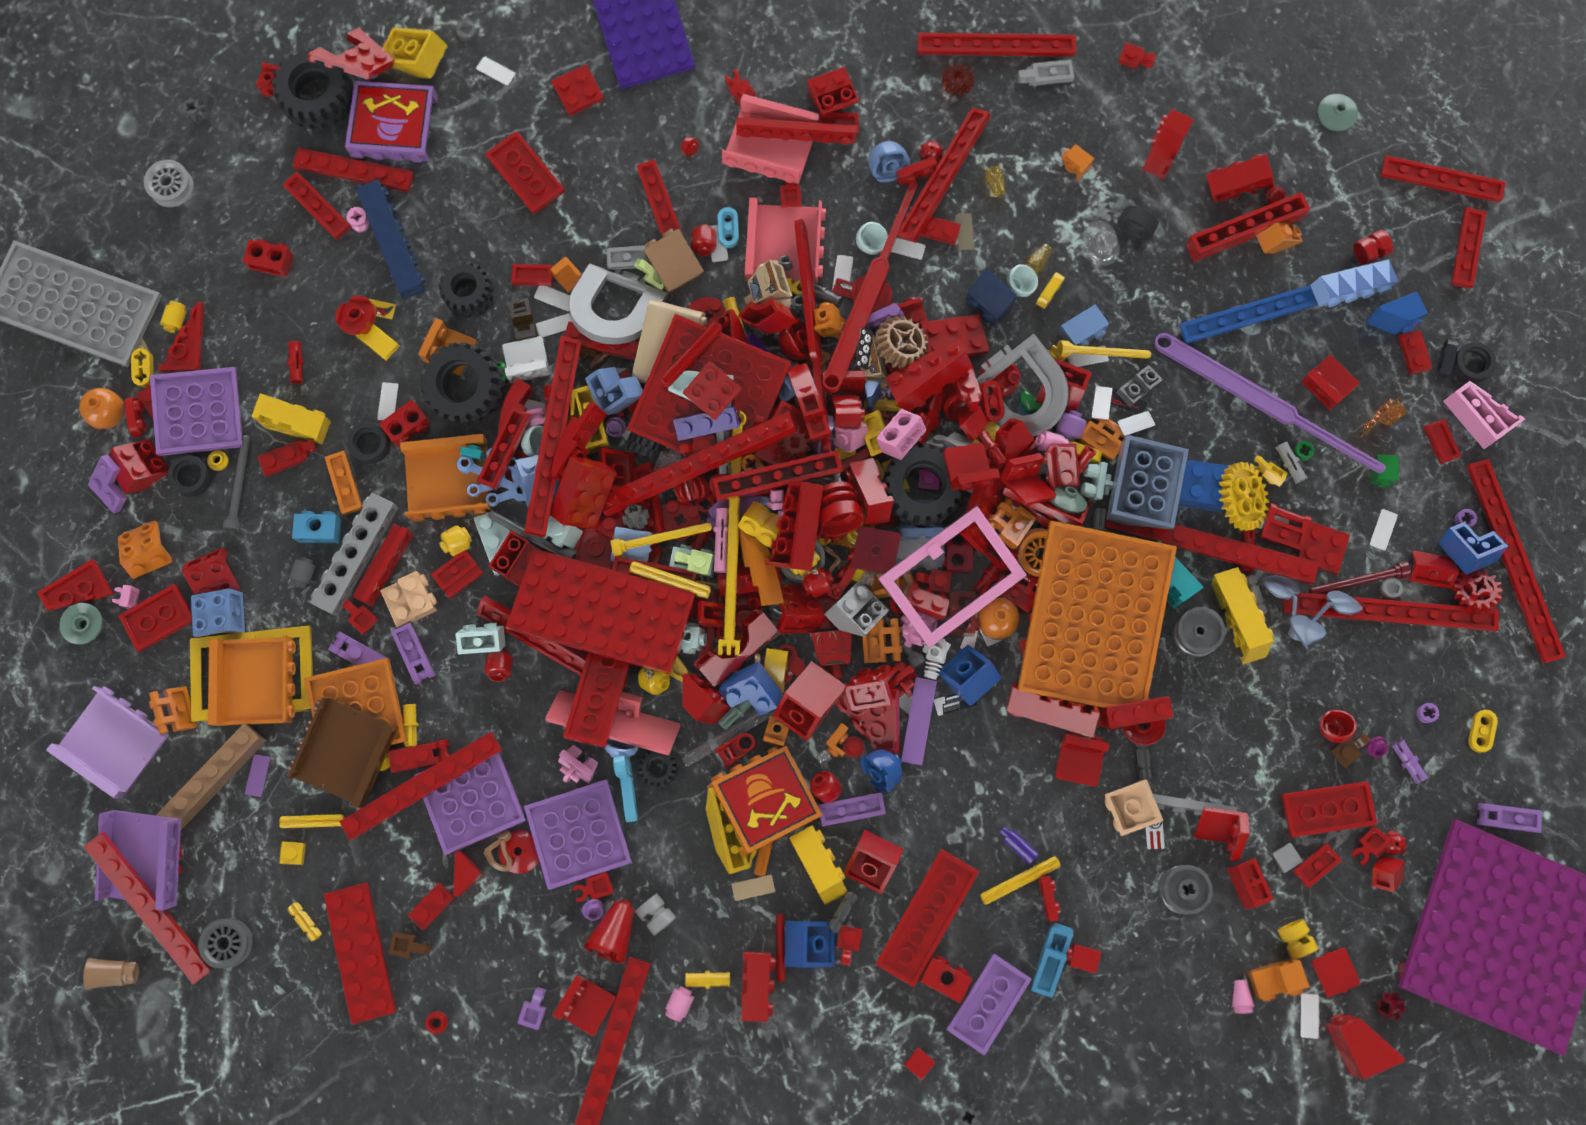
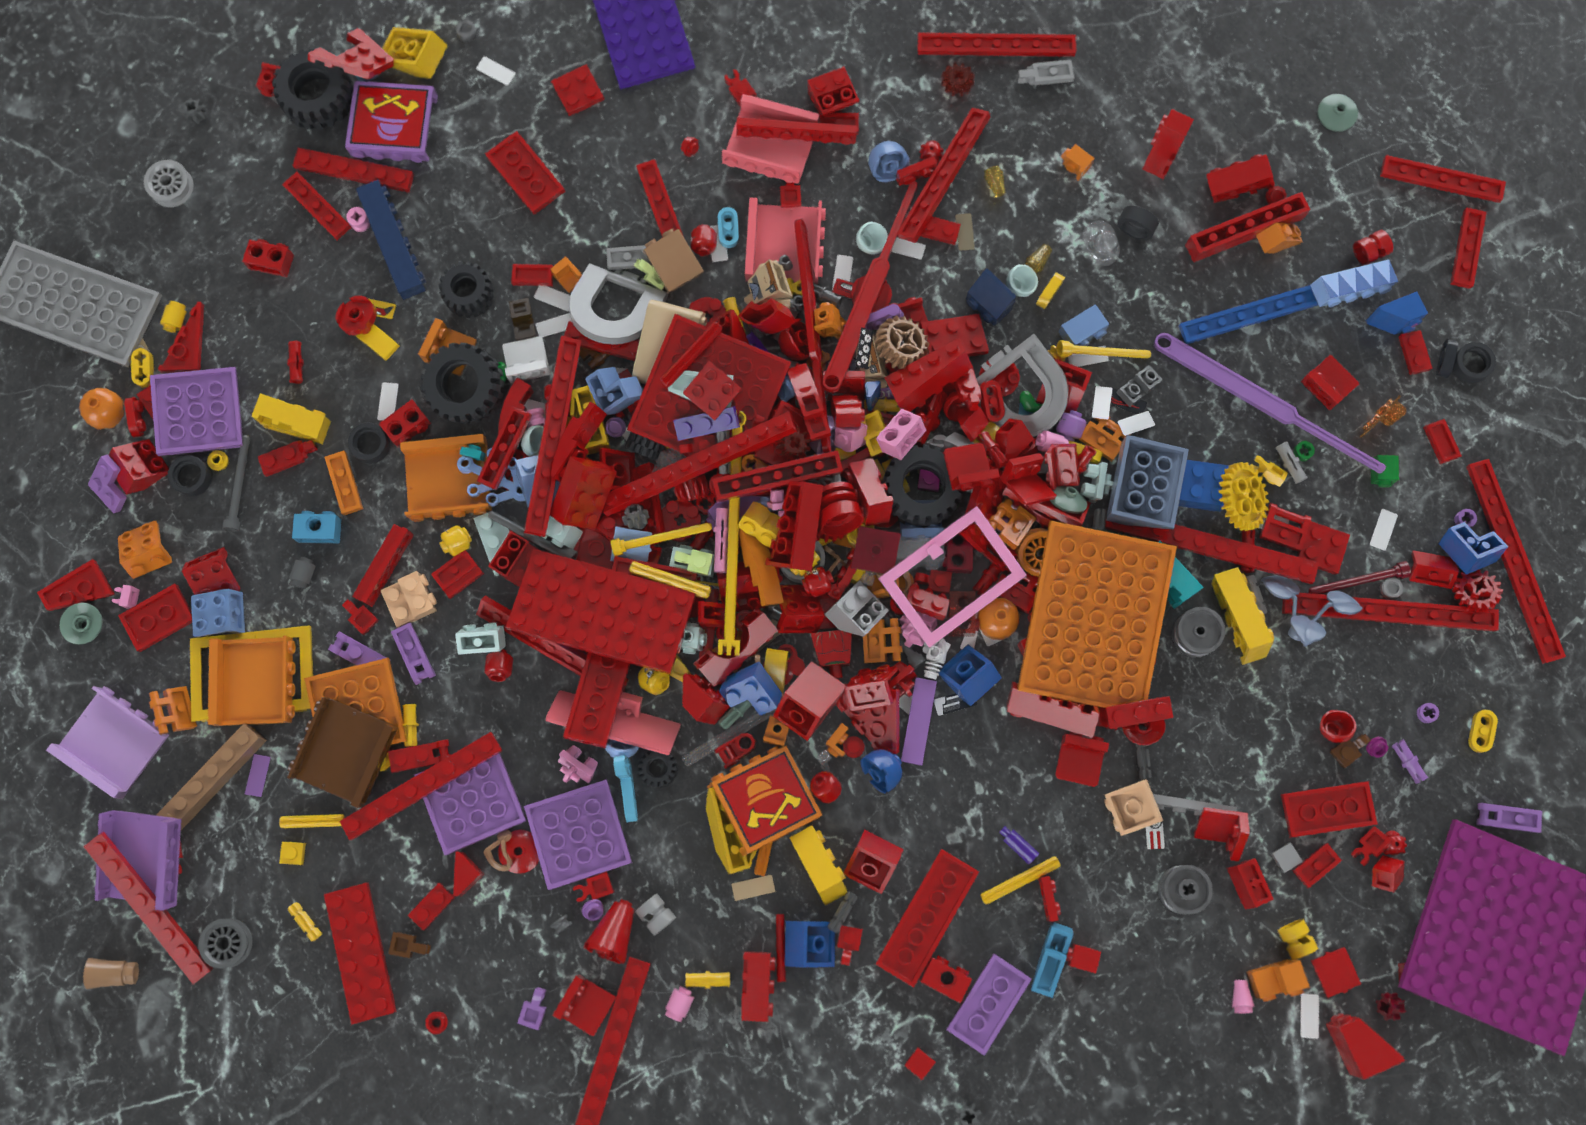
(355, 566): light grey brick -> none
(852, 809): medium lavender plate -> none
(1133, 56): red plate -> none
(1481, 415): bright pink wedge -> none

